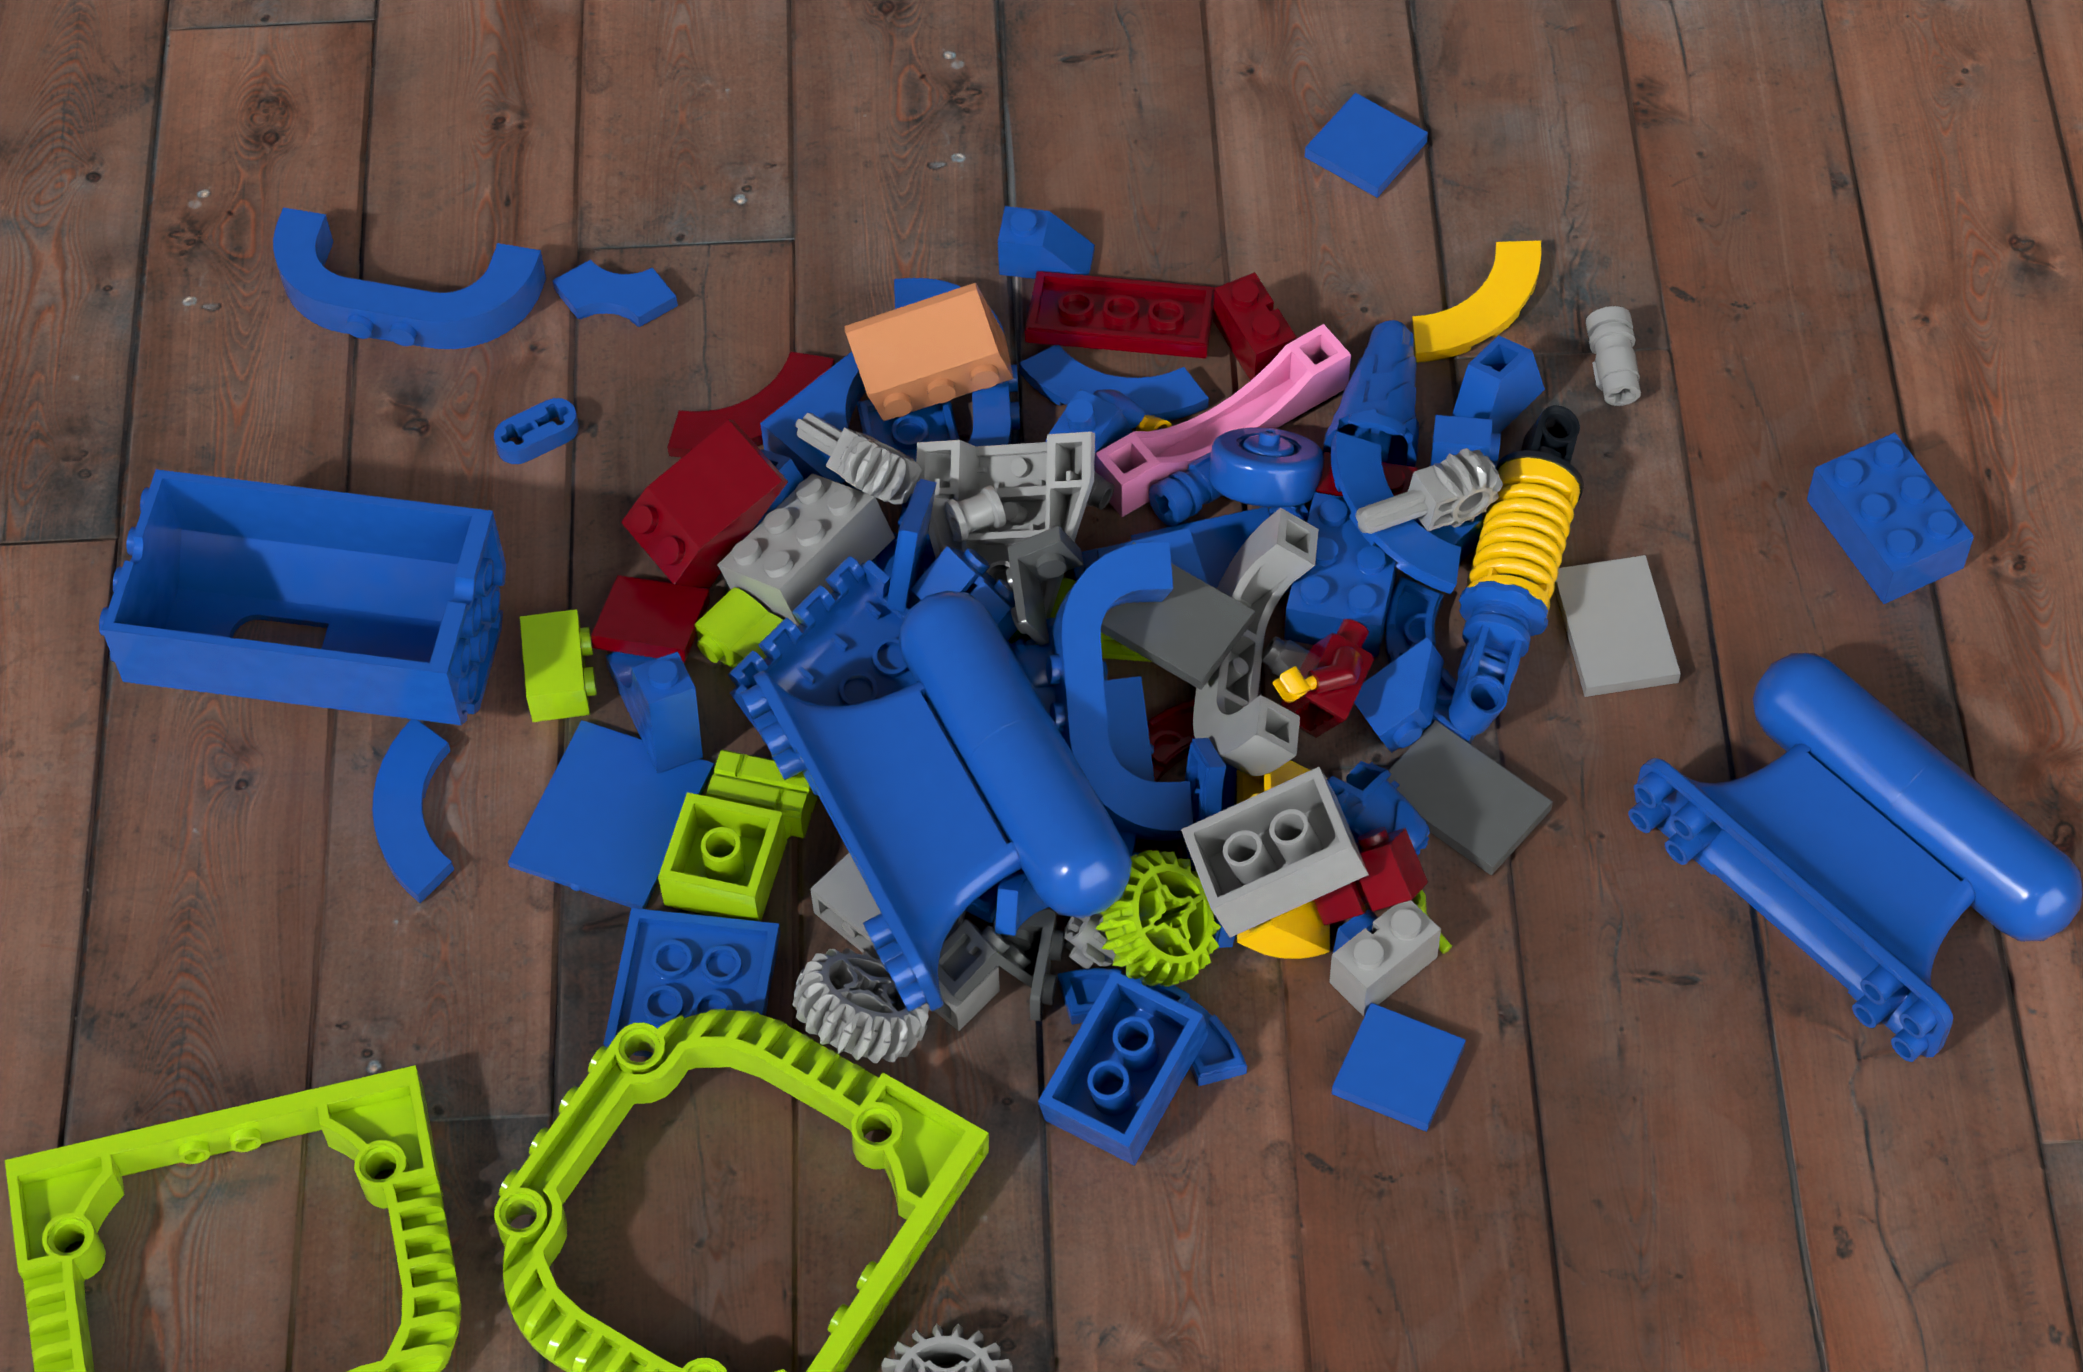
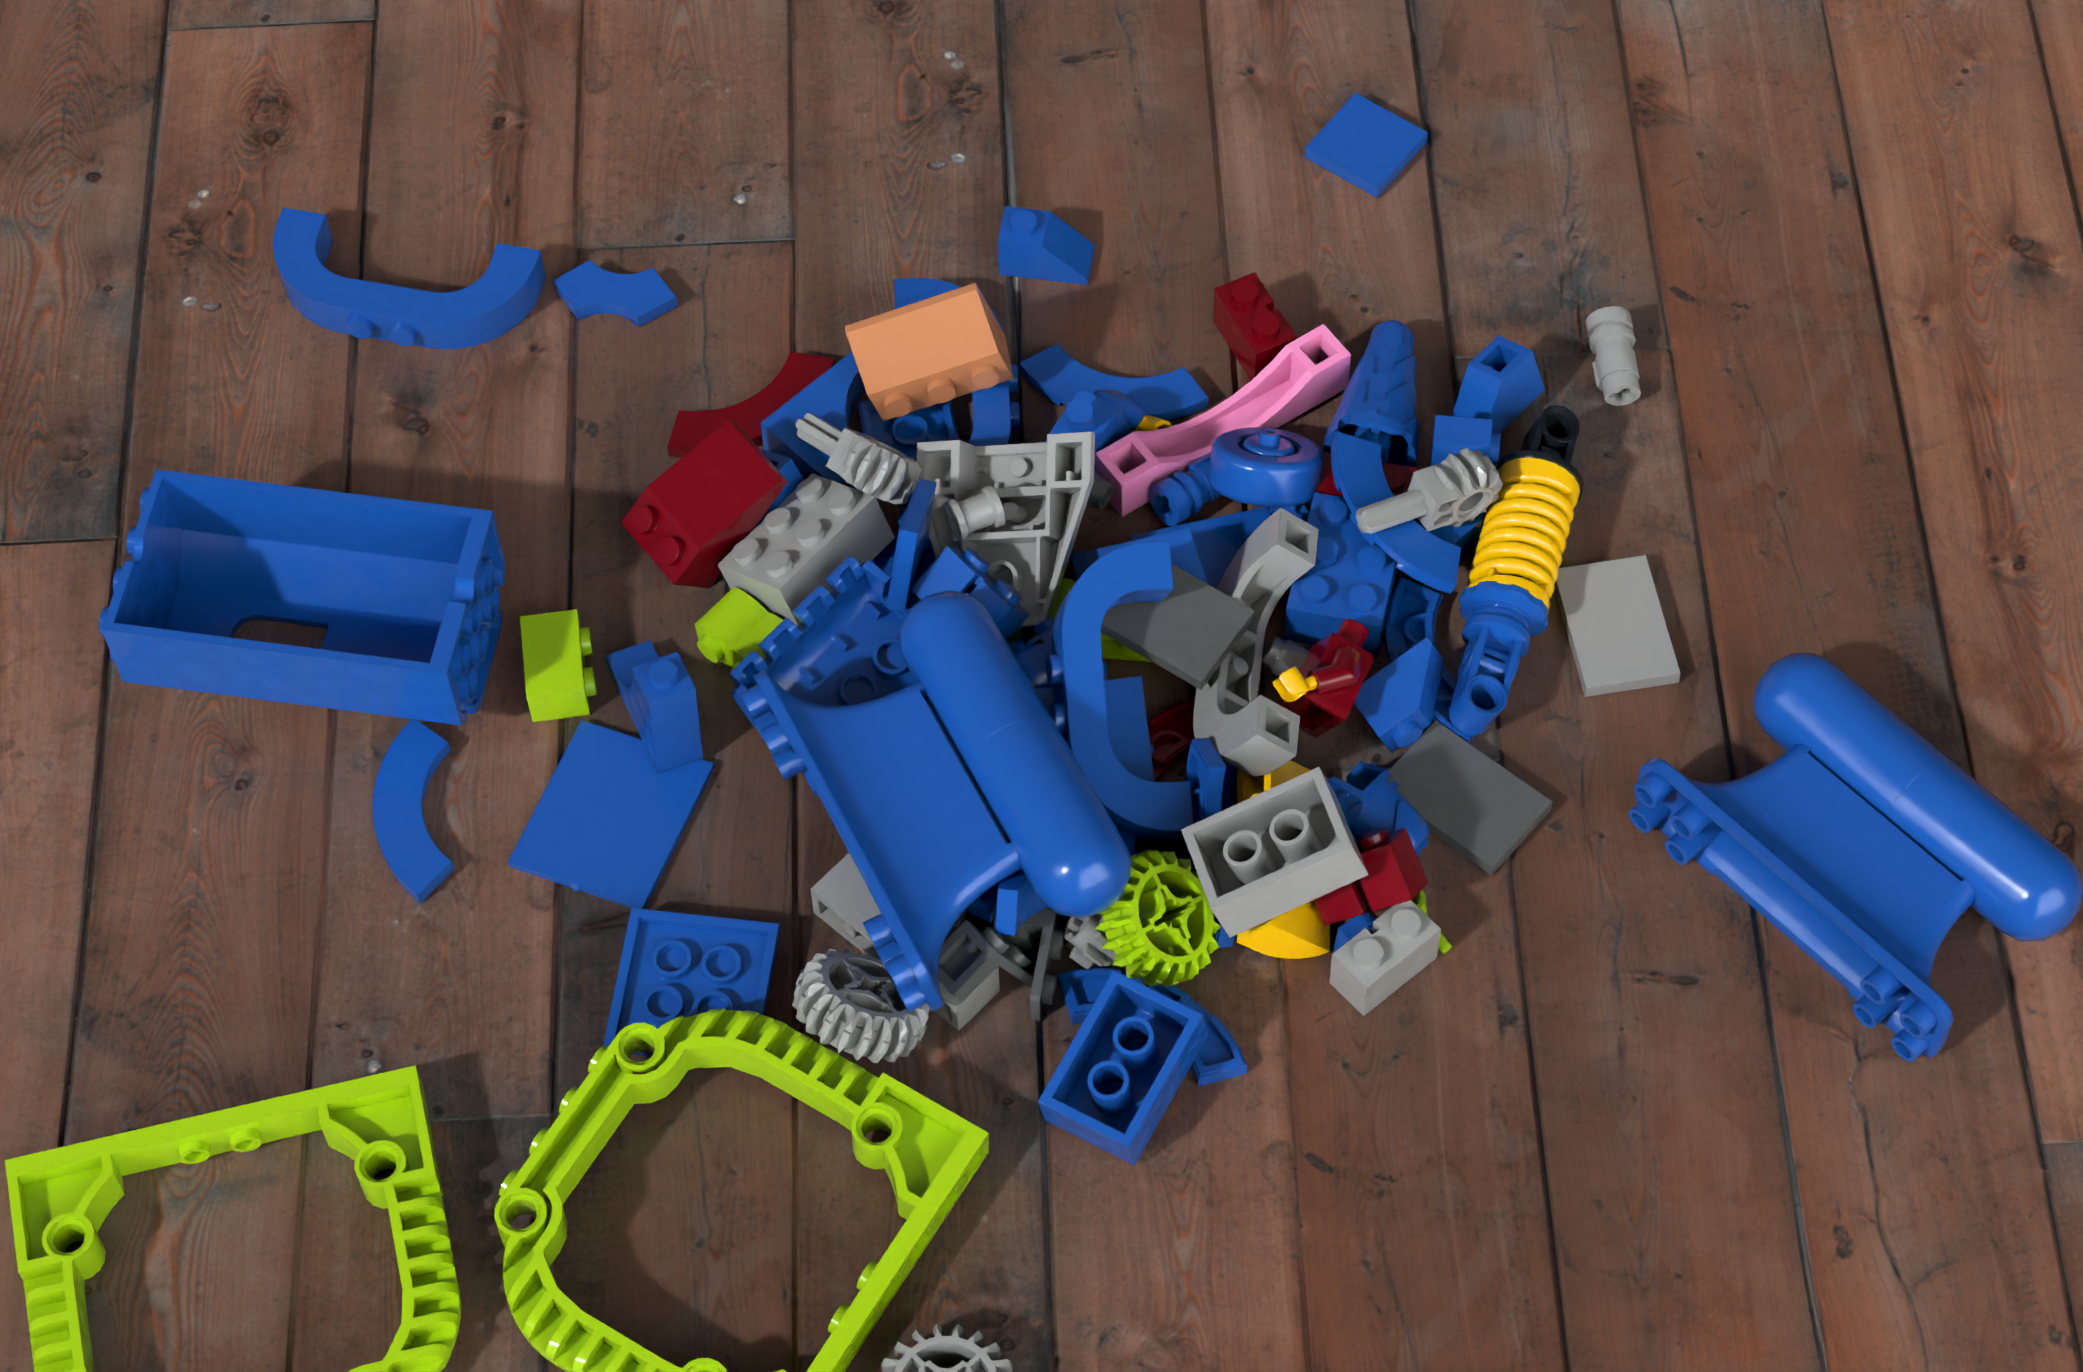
(536, 431): blue beam -> none
(649, 618): dark red tile -> none
(722, 858): lime brick -> none
(760, 784): lime brick -> none
(1032, 562): dark grey bracket -> none
(1120, 314): dark red tile -> none
(1398, 1067): blue tile -> none
(1487, 310): yellow tile -> none
(1889, 518): blue brick -> none

